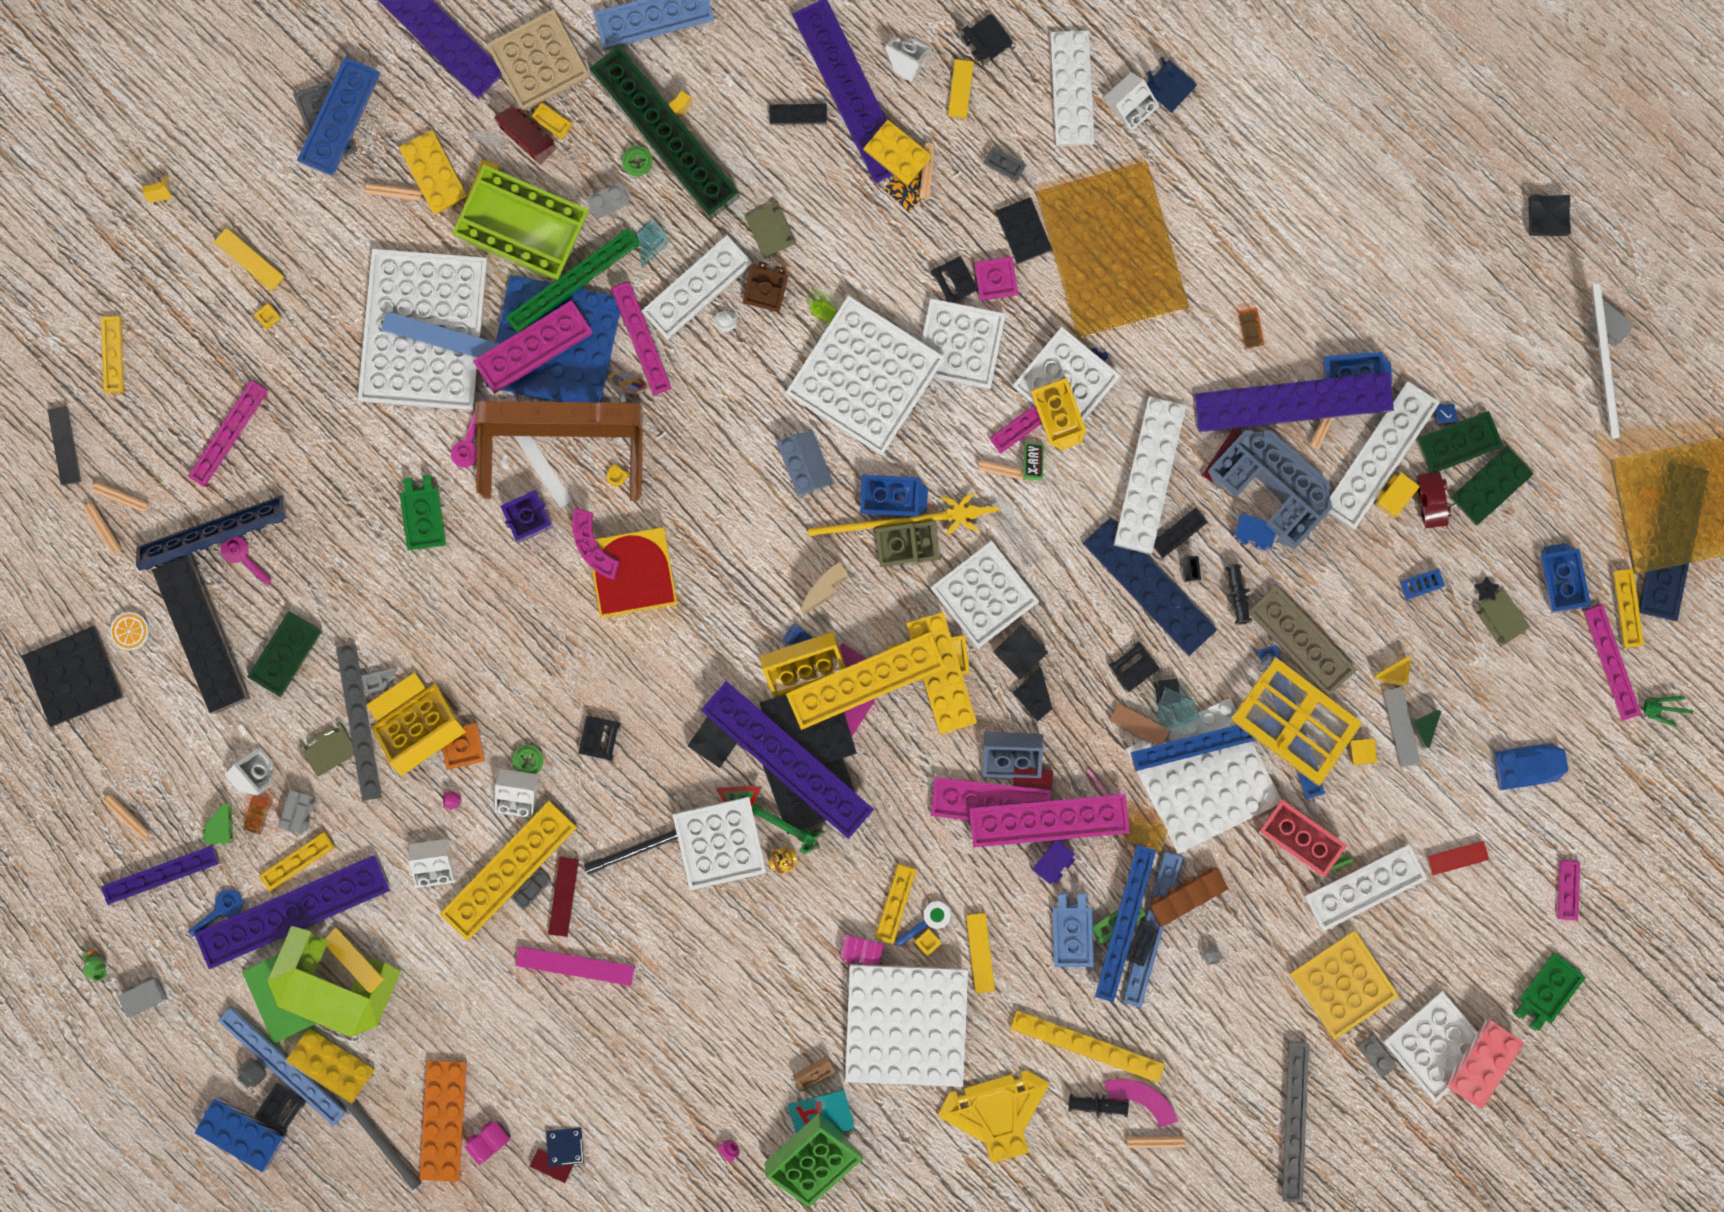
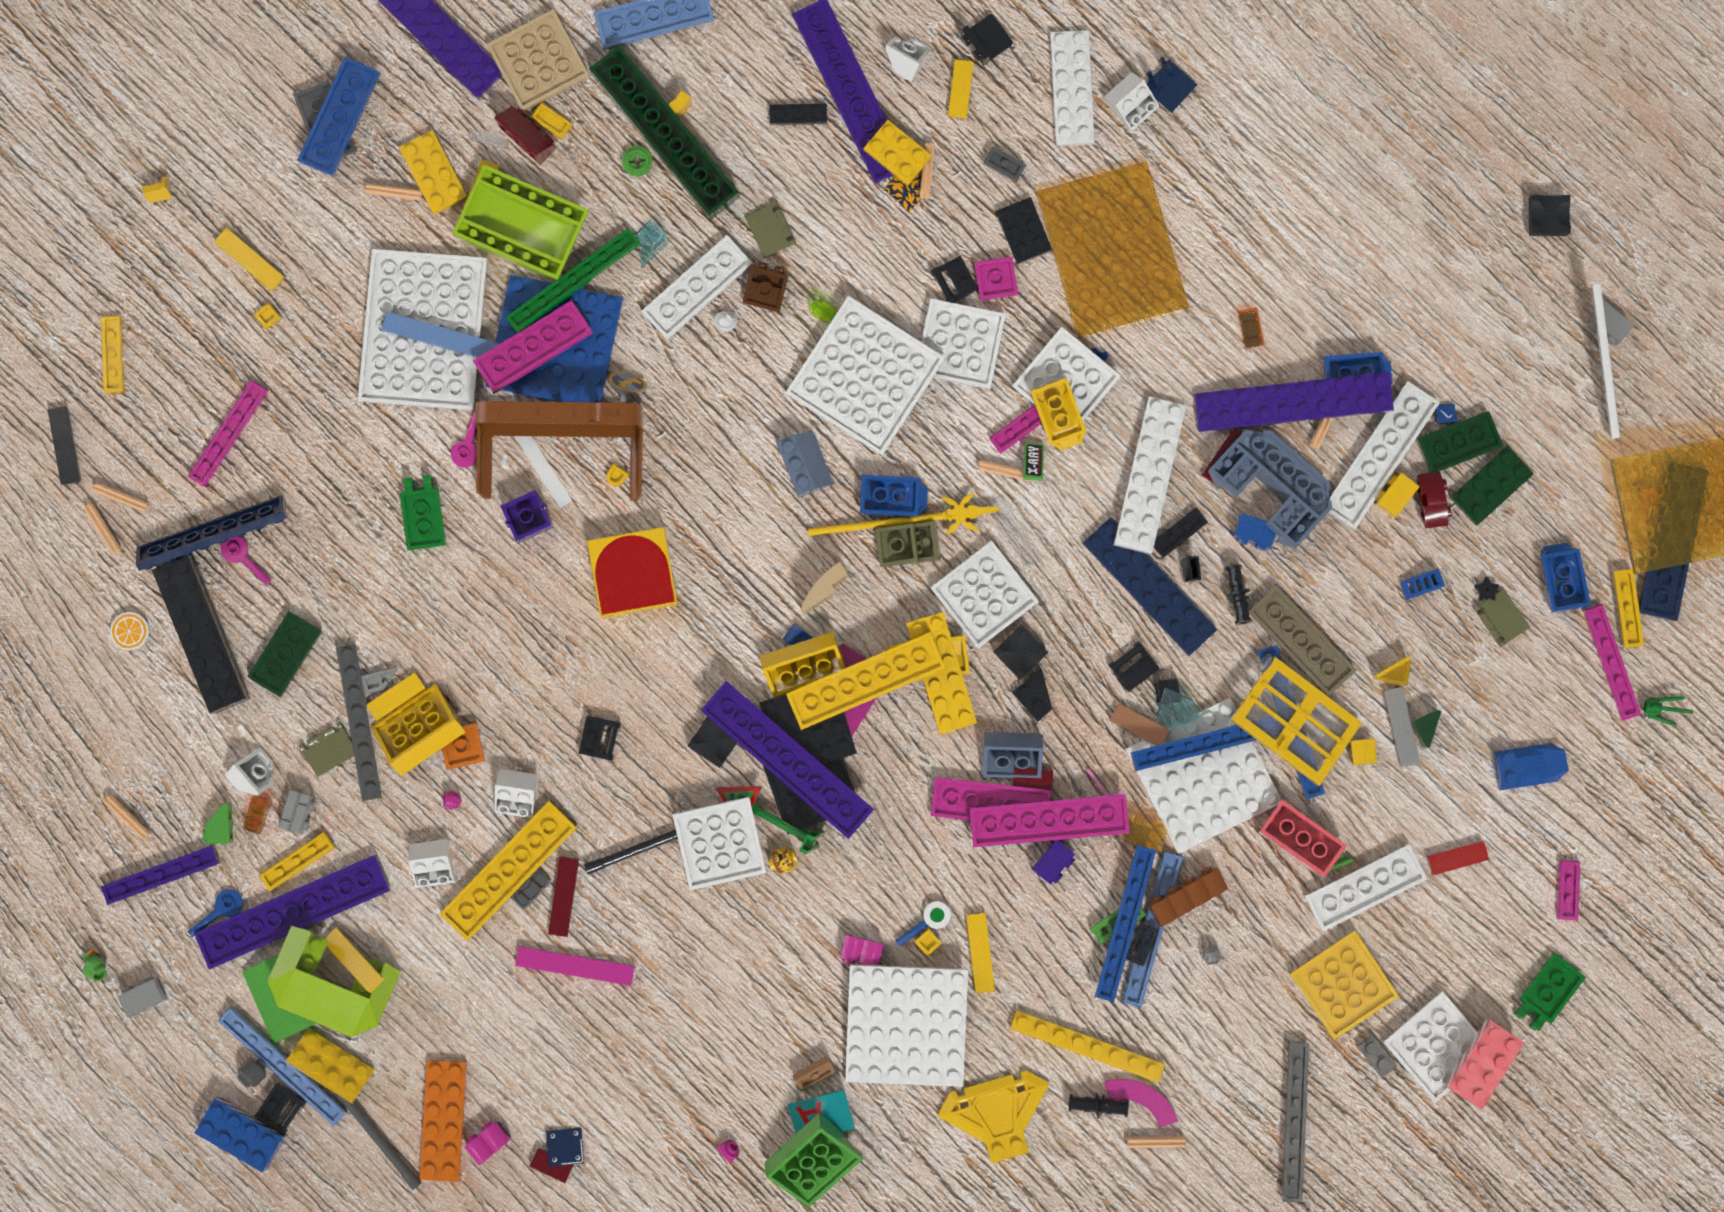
(72, 676): black plate -> none
(528, 750): bright green gear -> none
(588, 546): dark pink tile -> none
(607, 201): light grey brick -> none
(641, 338): dark pink tile -> none
(895, 903): yellow tile -> none
(1073, 932): medium blue tile -> none

